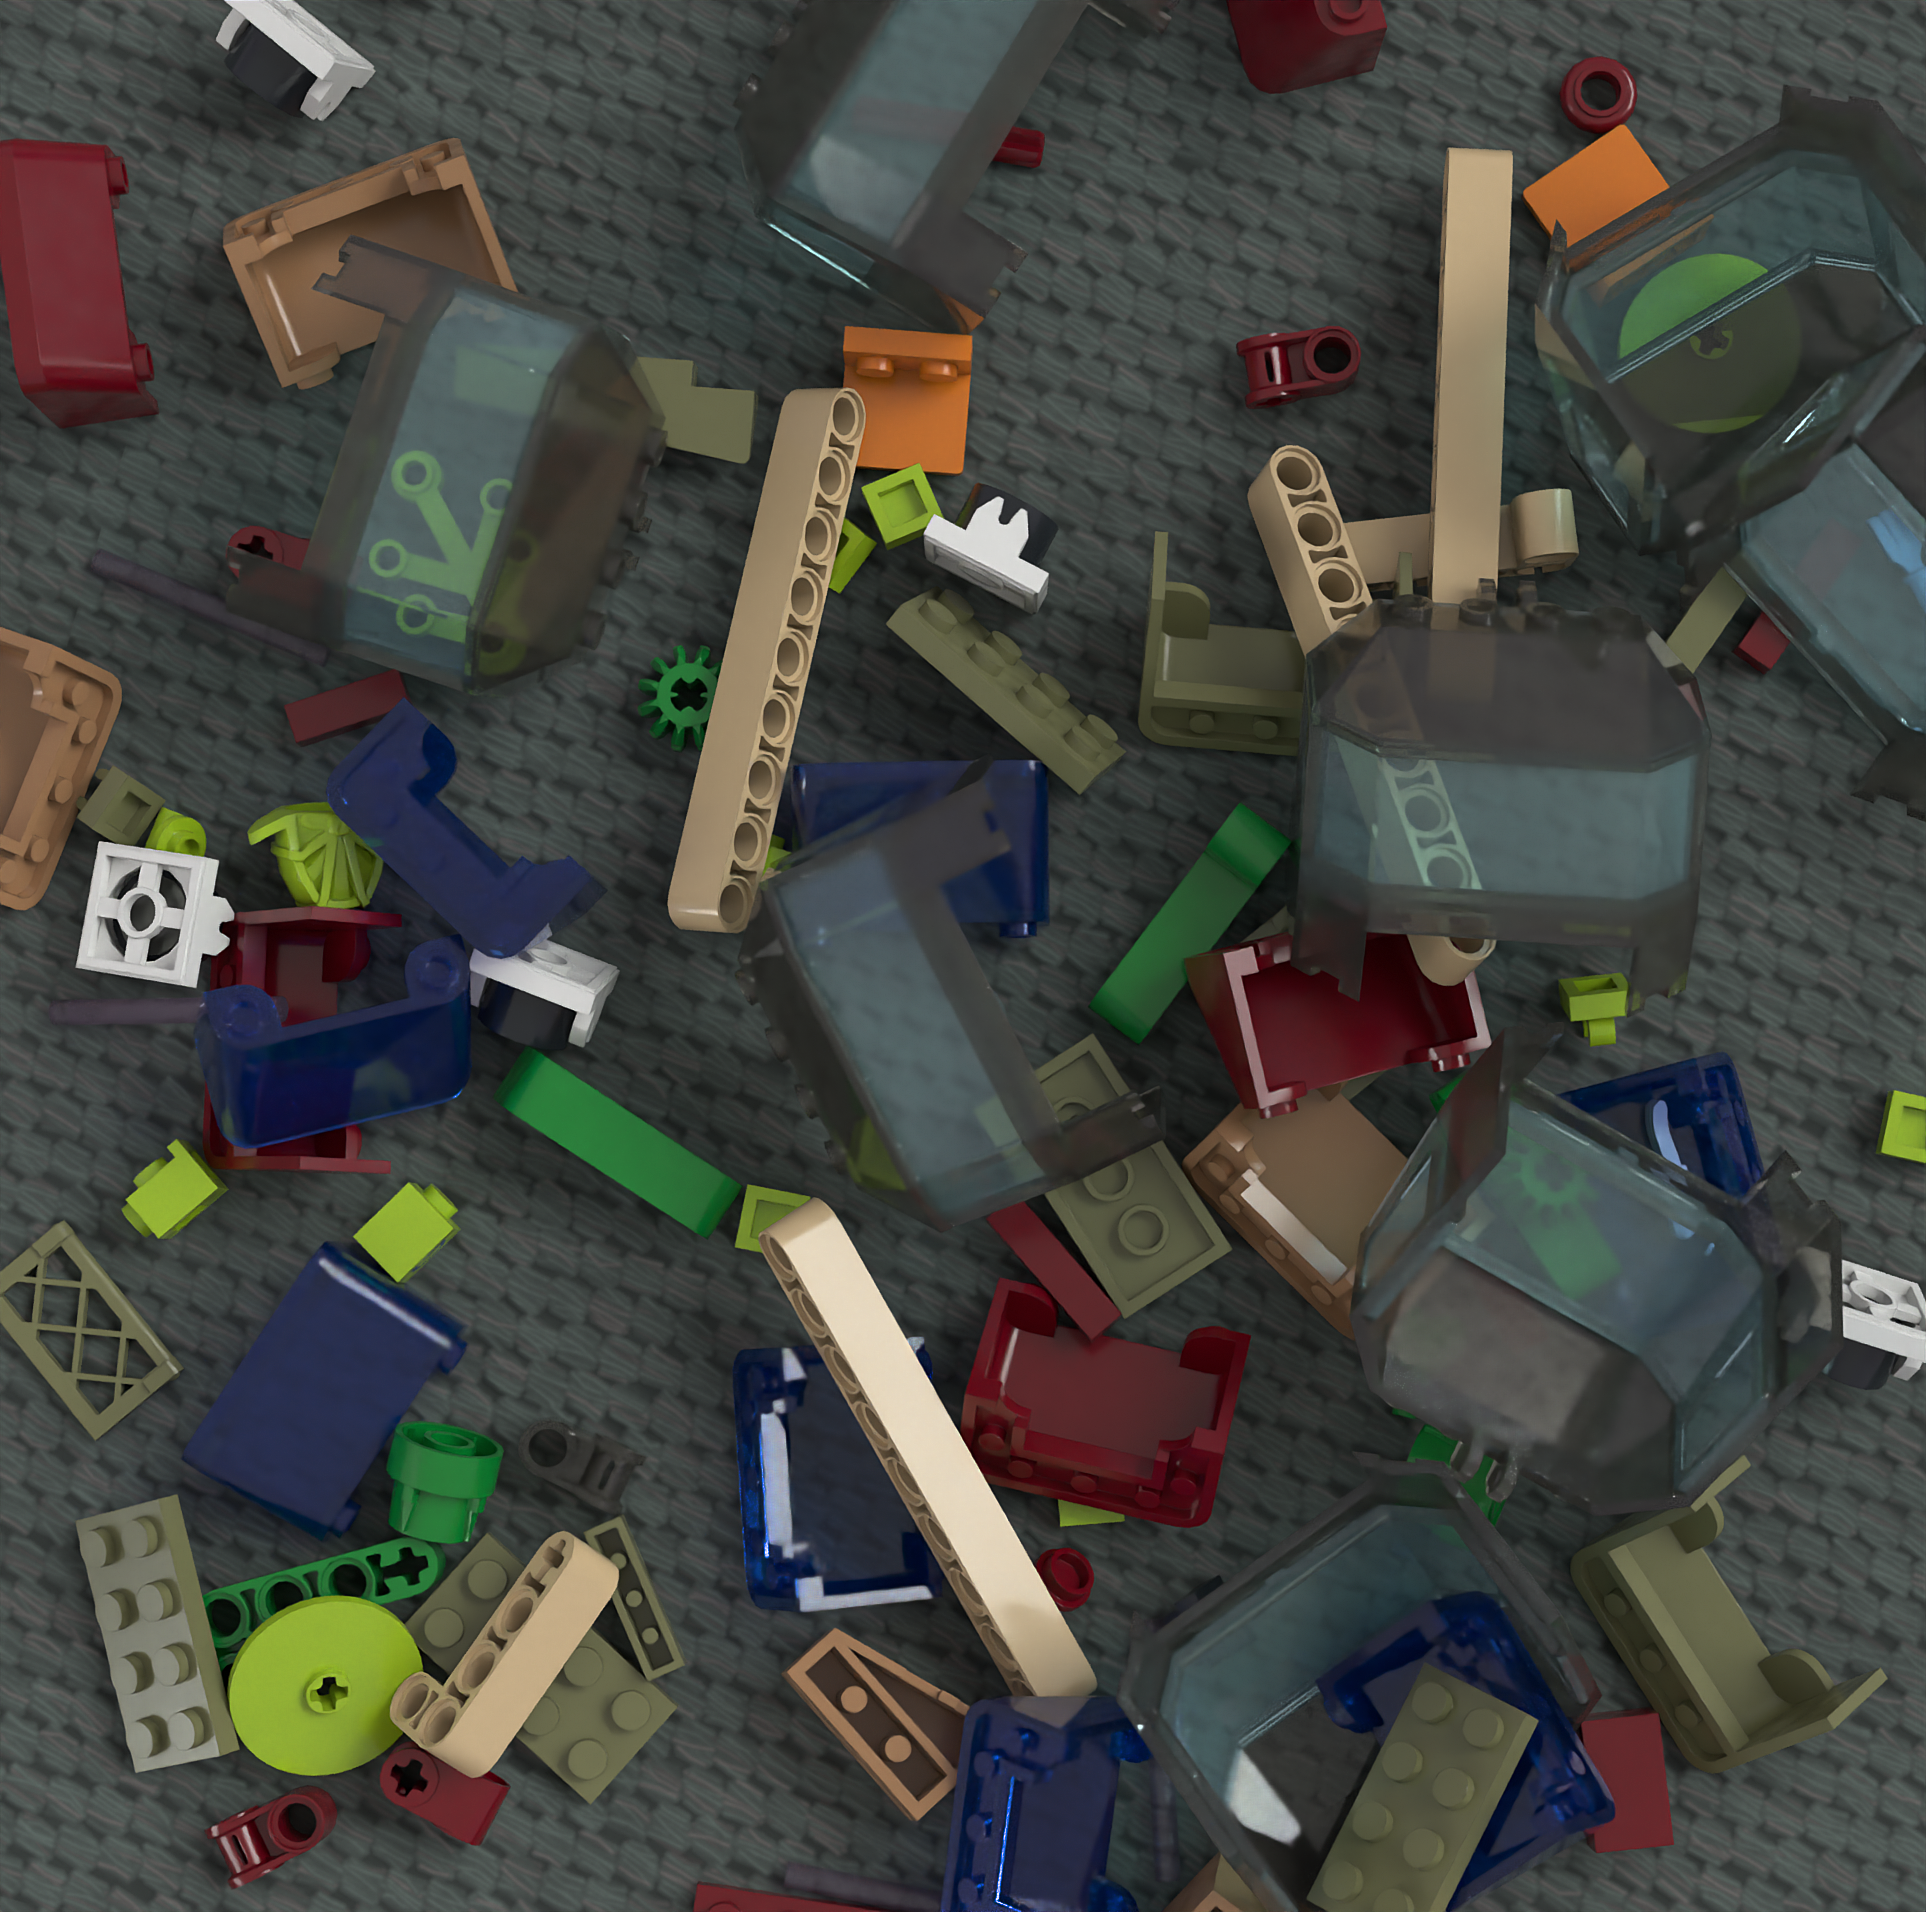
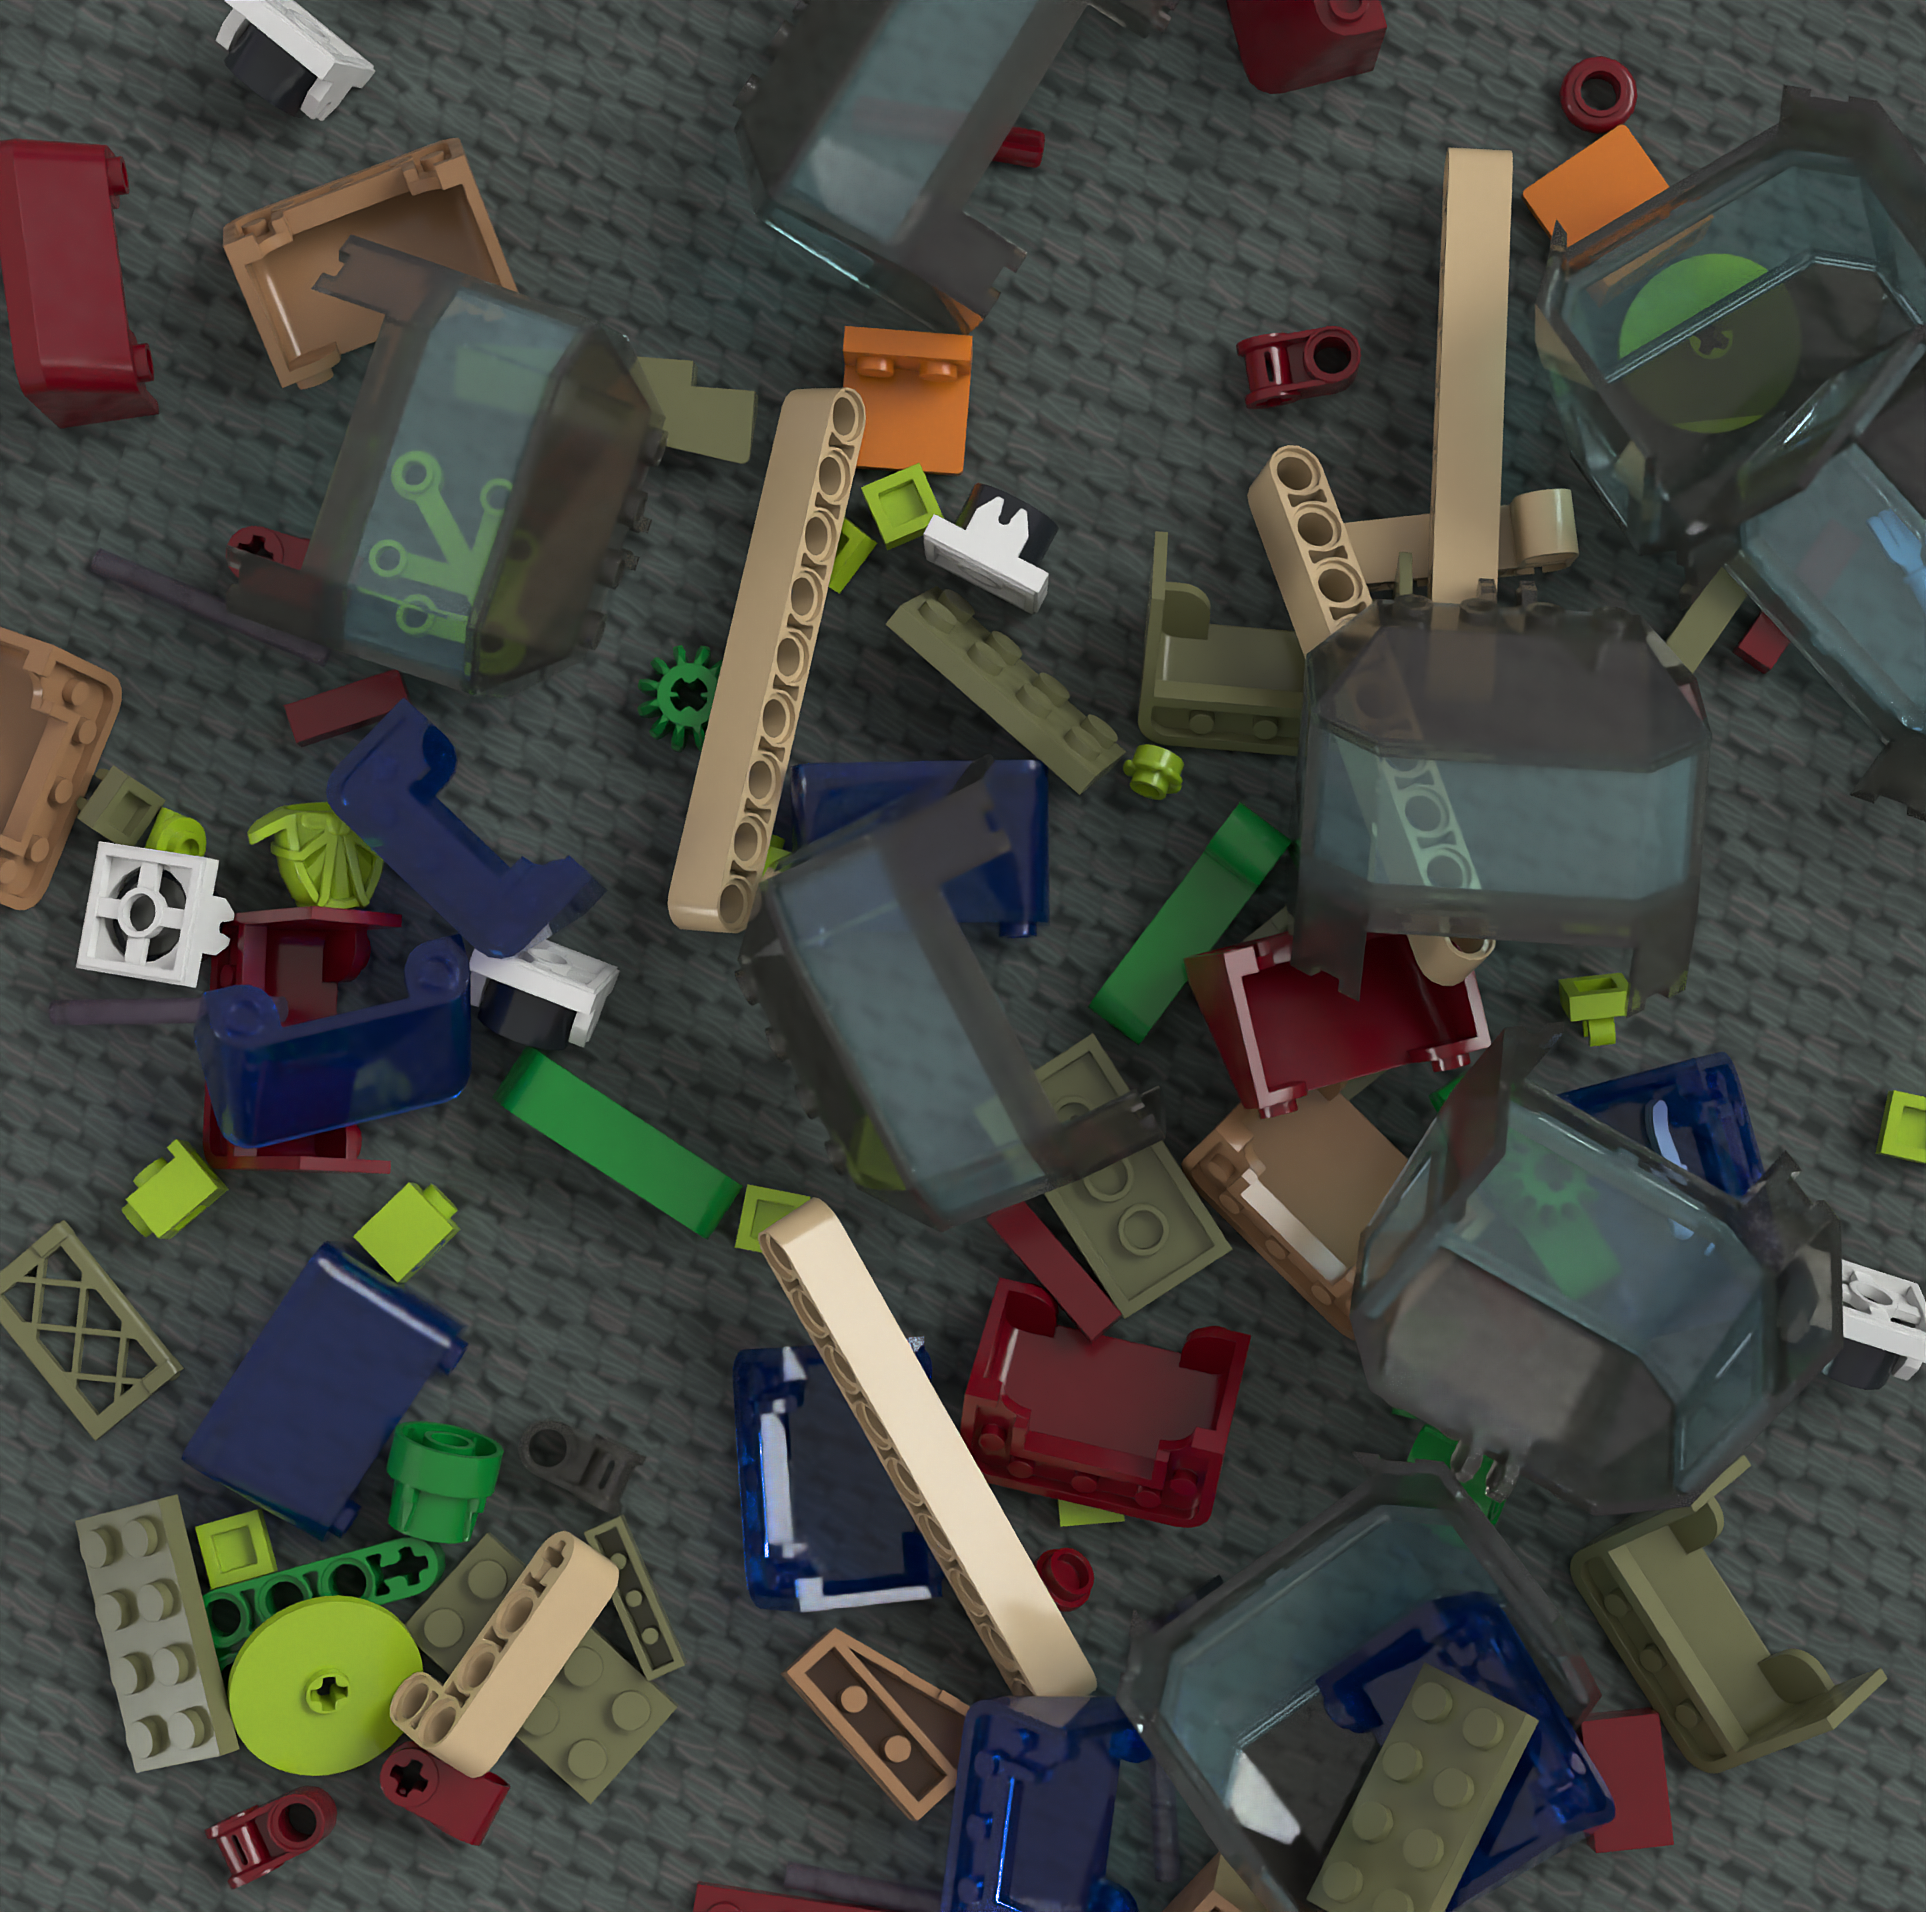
(236, 1548): none -> lime plate
(1154, 772): none -> lime plate

